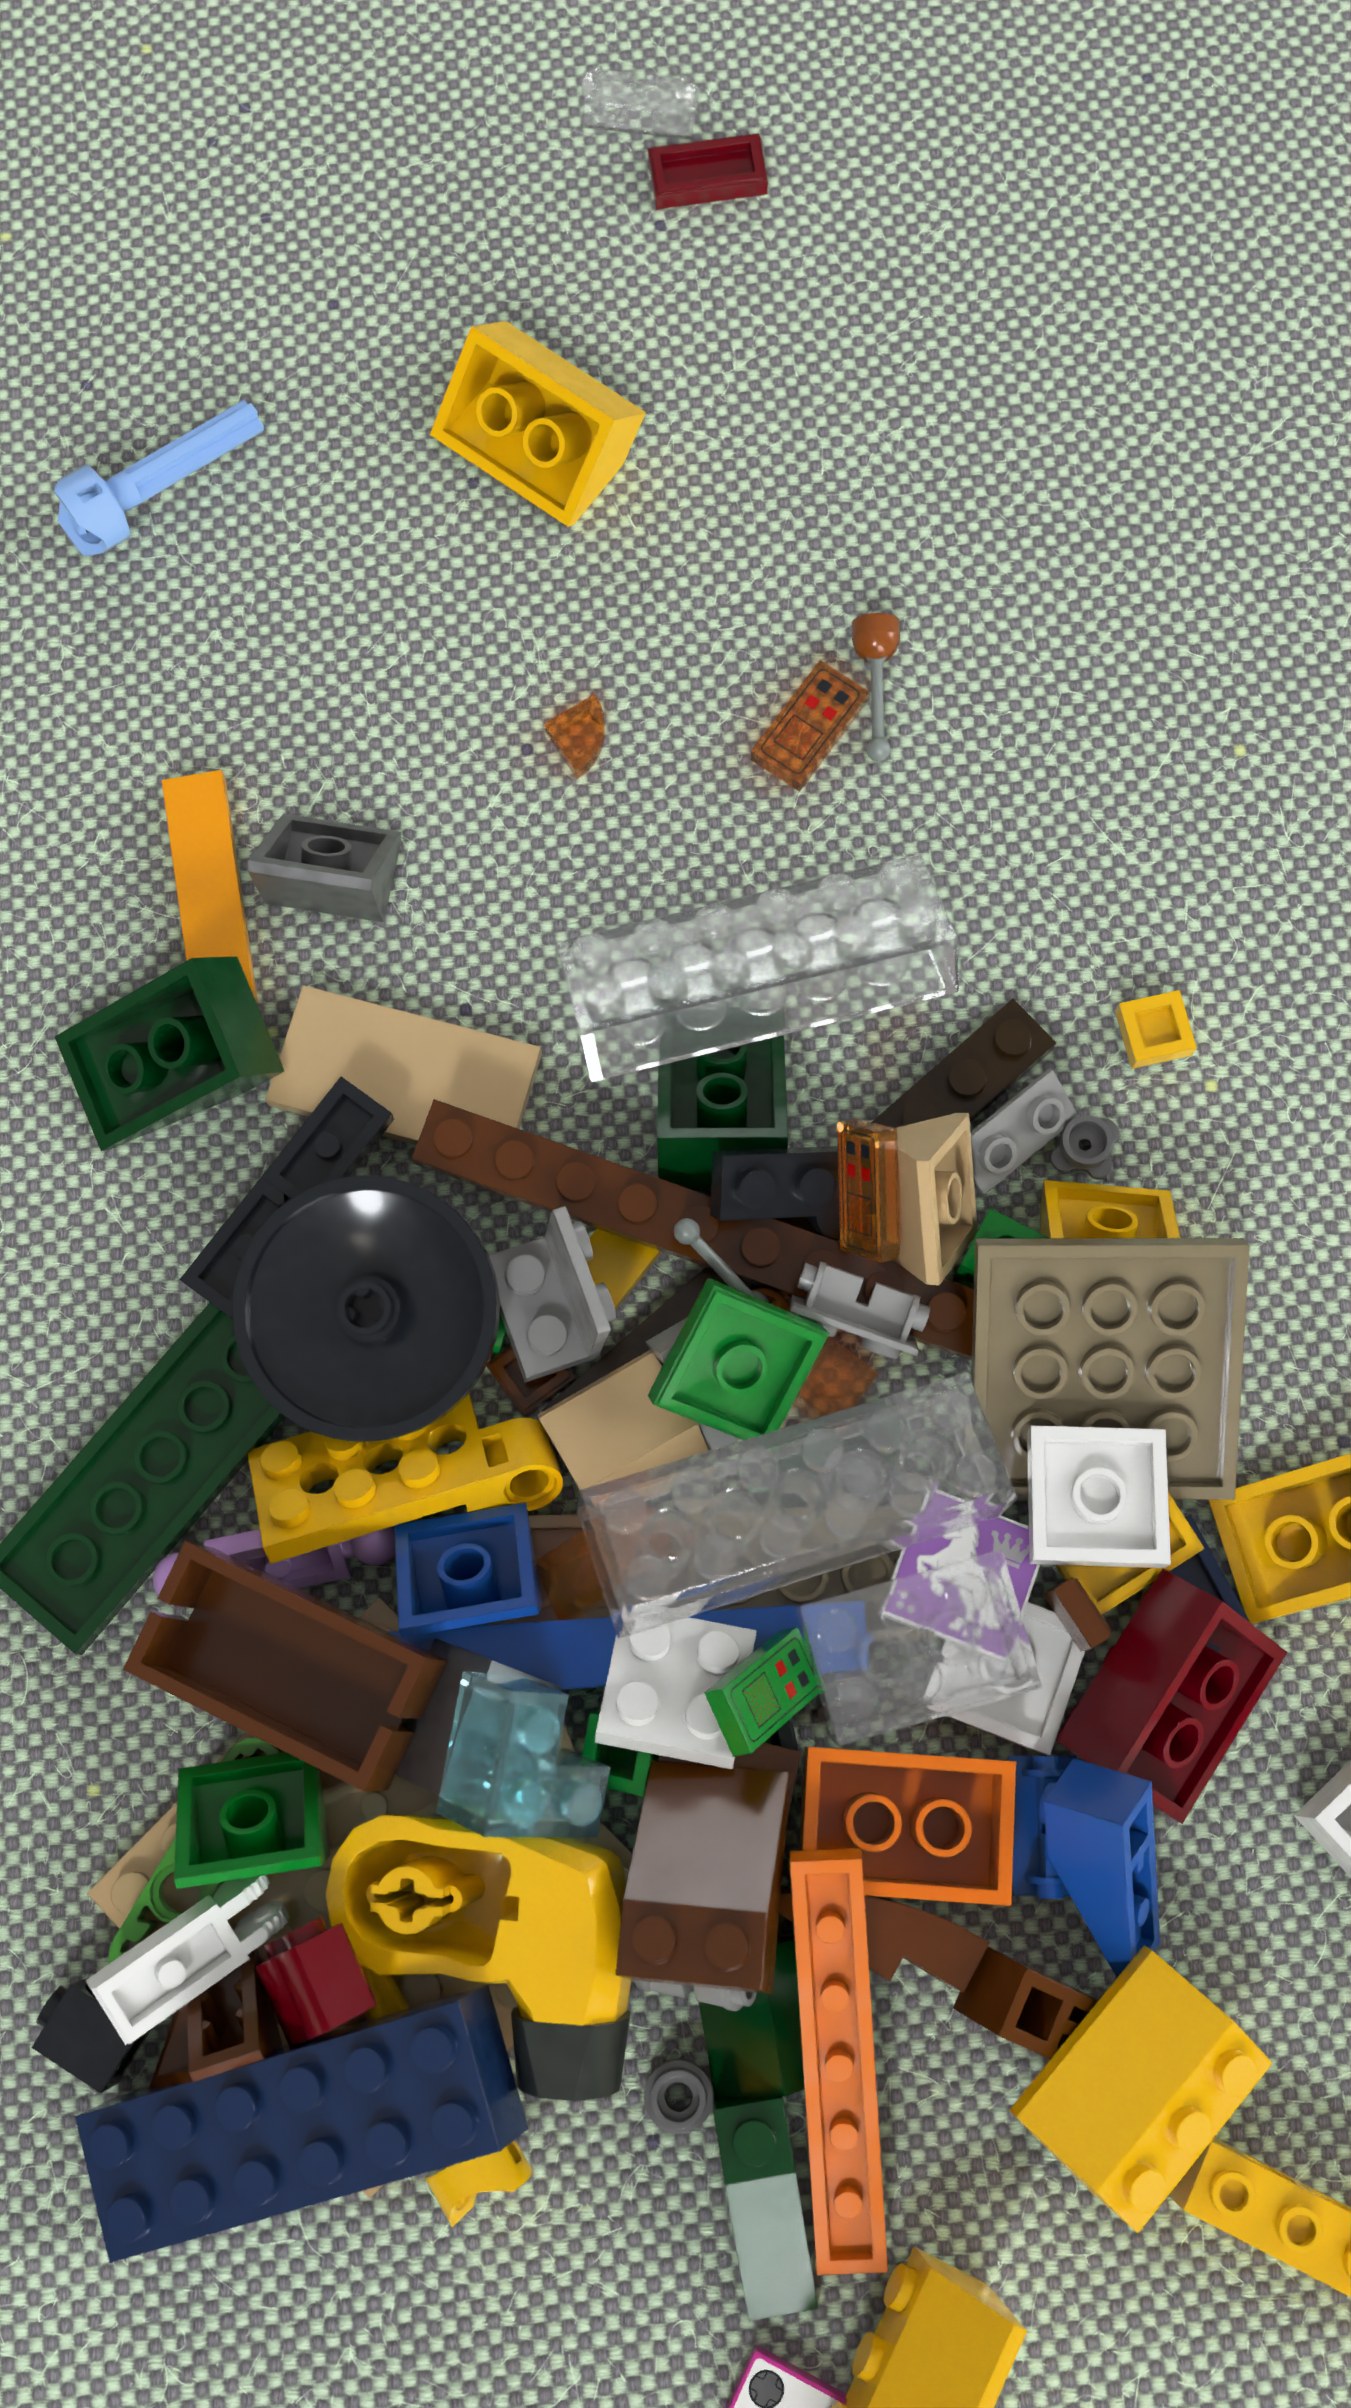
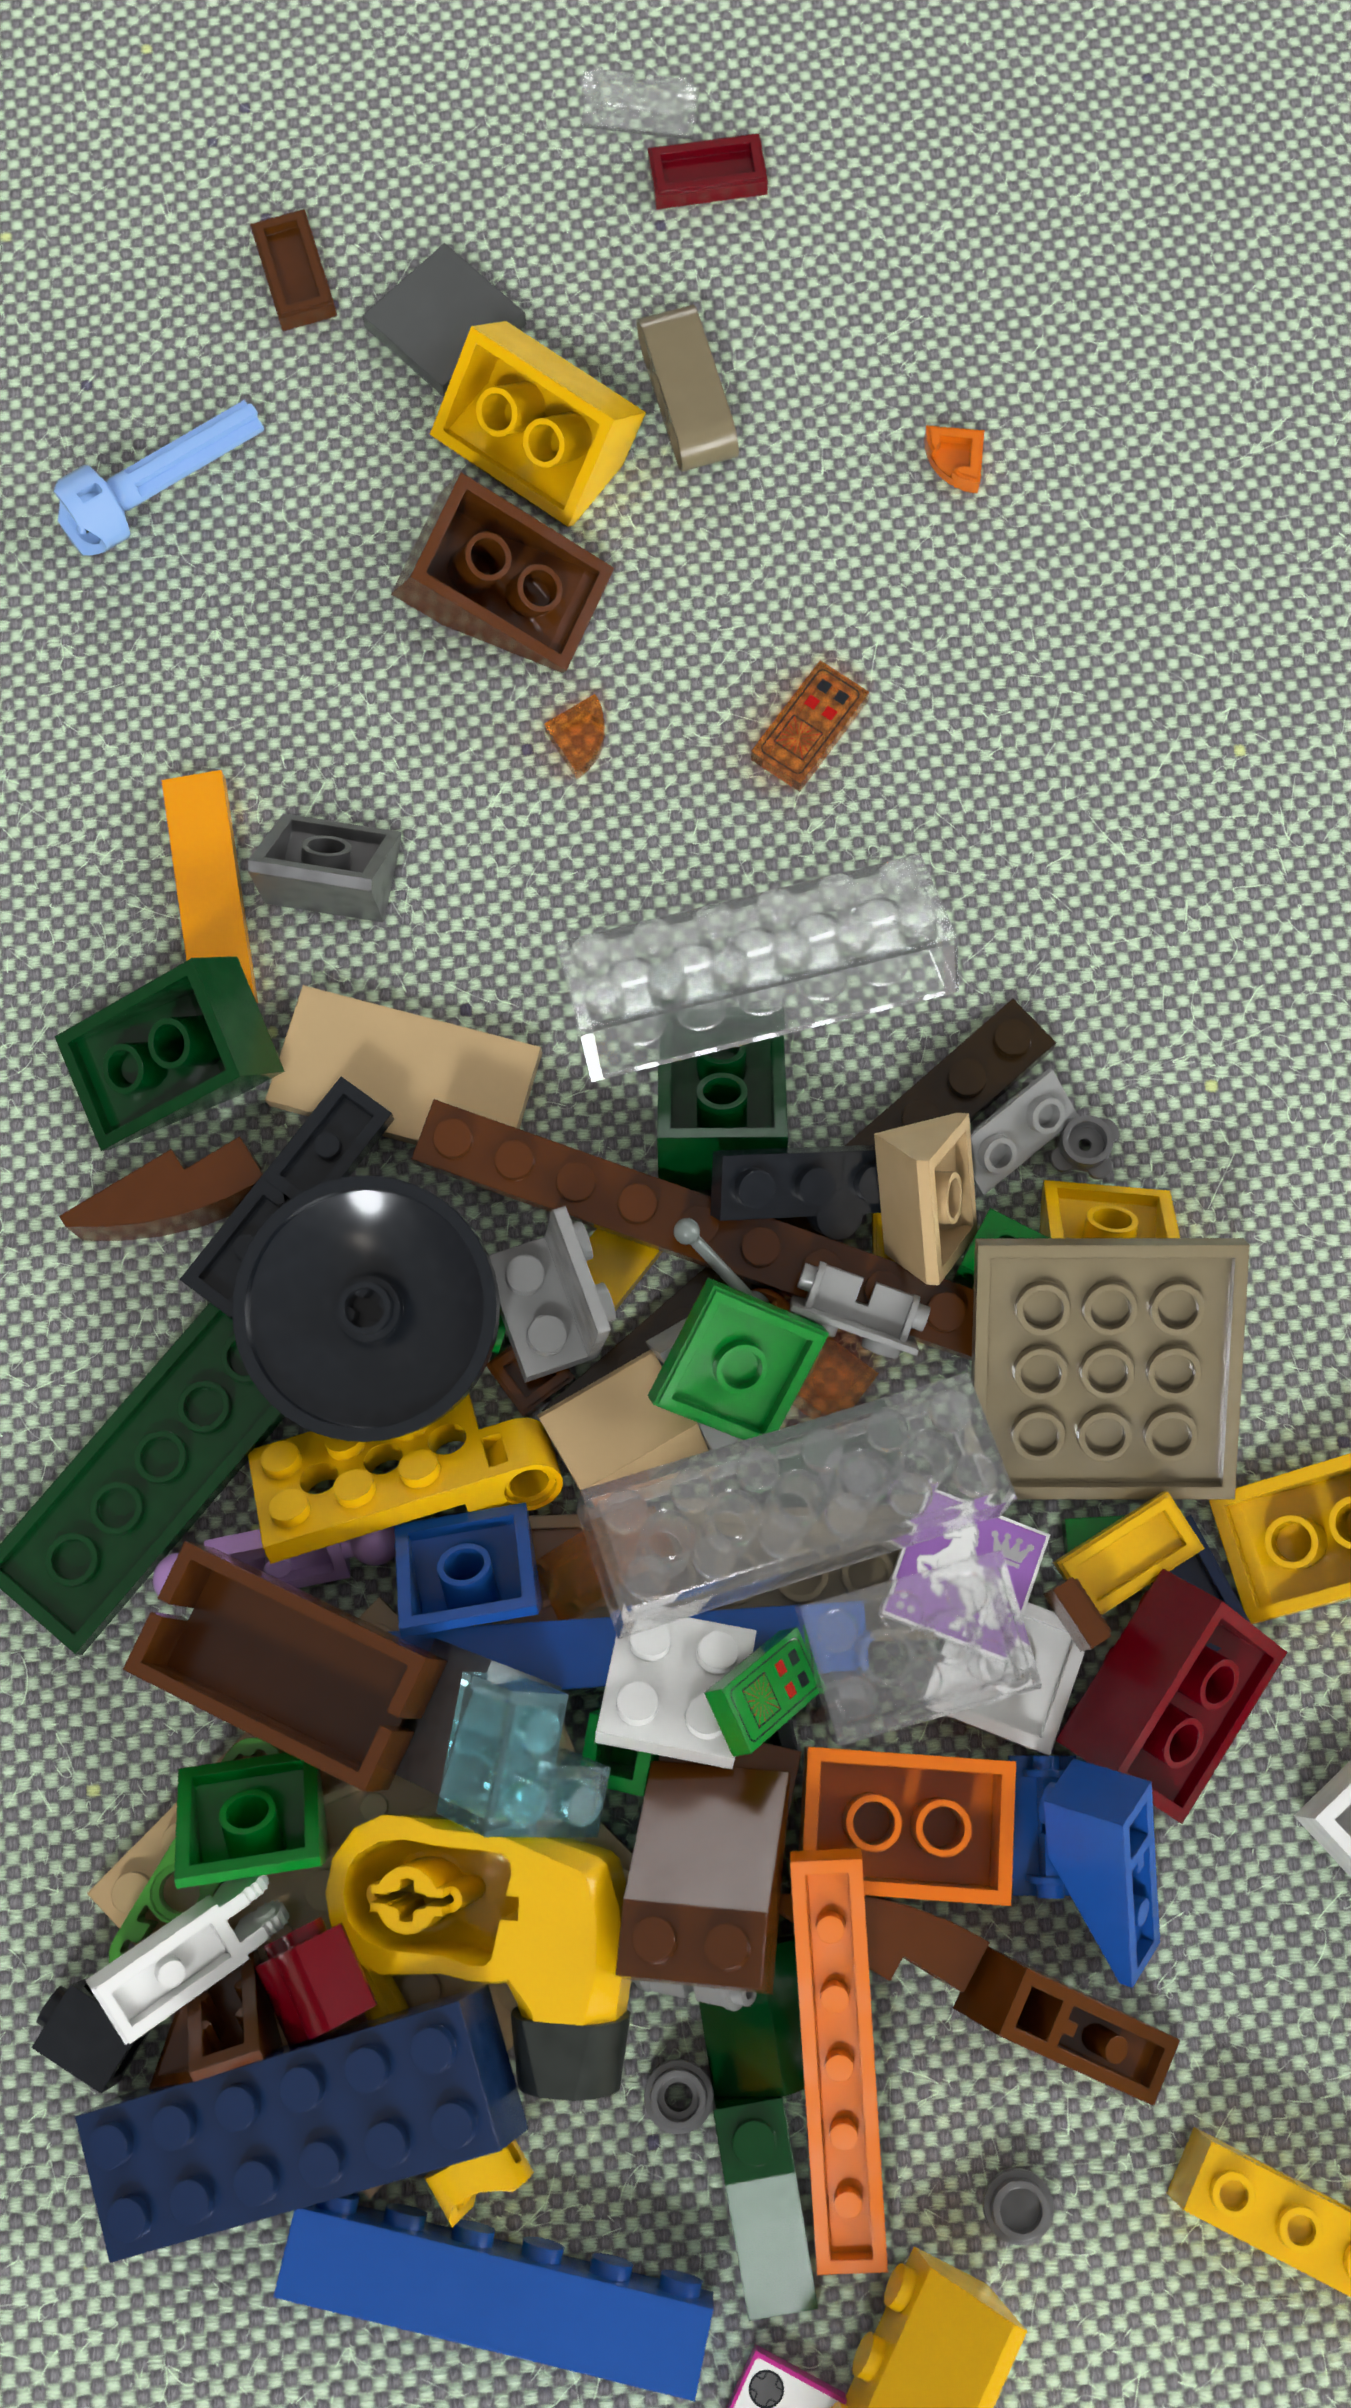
(168, 1196): none -> reddish brown slope
(293, 270): none -> reddish brown tile
(432, 313): none -> dark grey tile
(499, 2293): none -> blue brick
(502, 576): none -> reddish brown slope
(687, 388): none -> dark tan beam
(868, 1189): clear orange tile -> none
(876, 641): hinge -> none
(956, 455): none -> orange tile
(1018, 2206): none -> flat silver plate
(1098, 1497): white plate -> none
(1141, 2088): yellow slope -> none
(1155, 1029): yellow plate -> none

